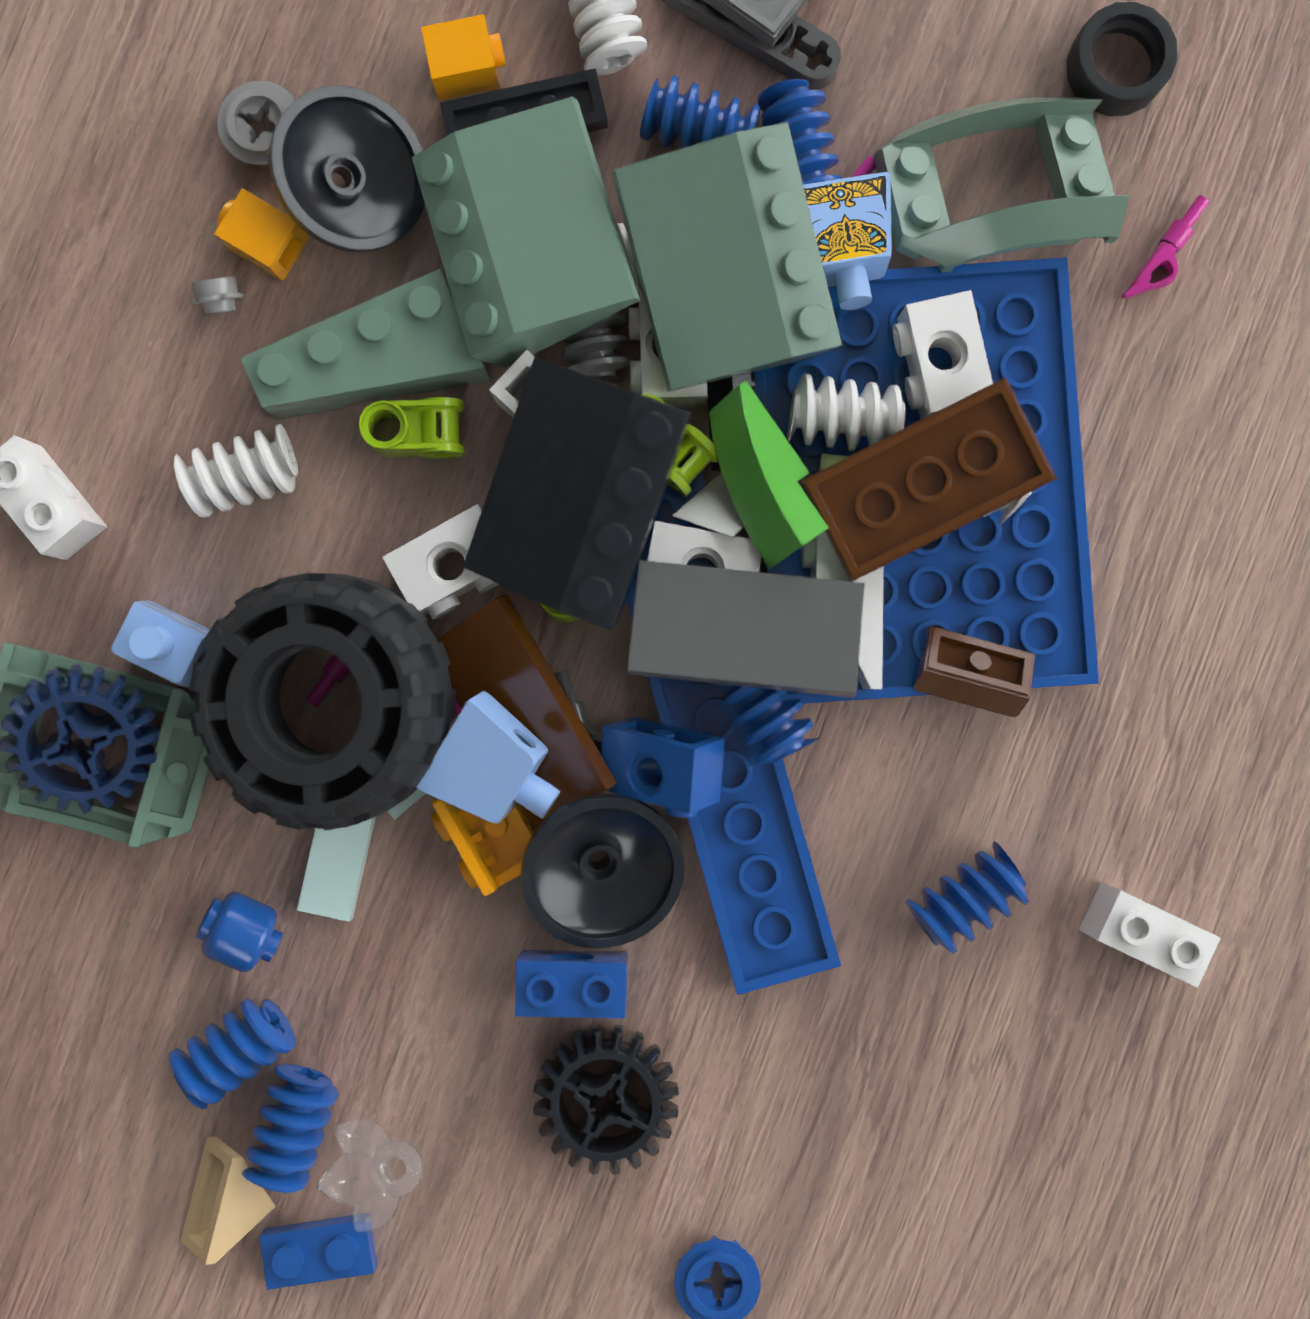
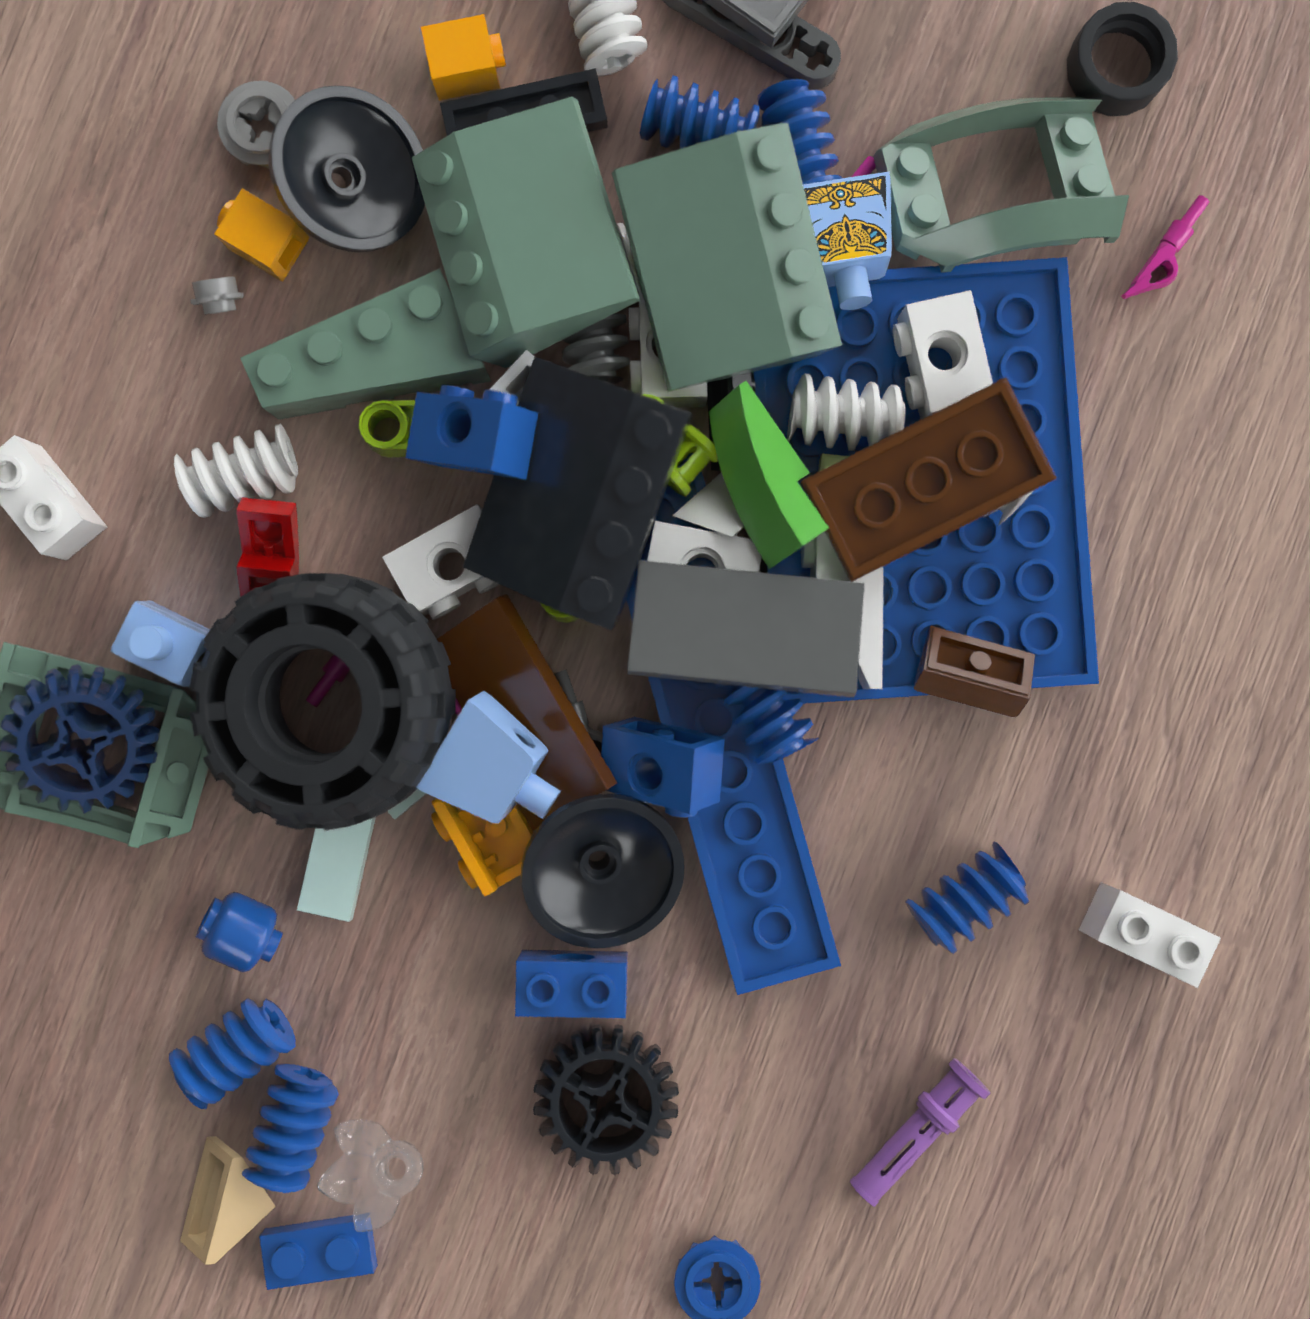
(267, 542): none -> red slope
(471, 432): none -> blue brick
(872, 1180): none -> medium lavender pin

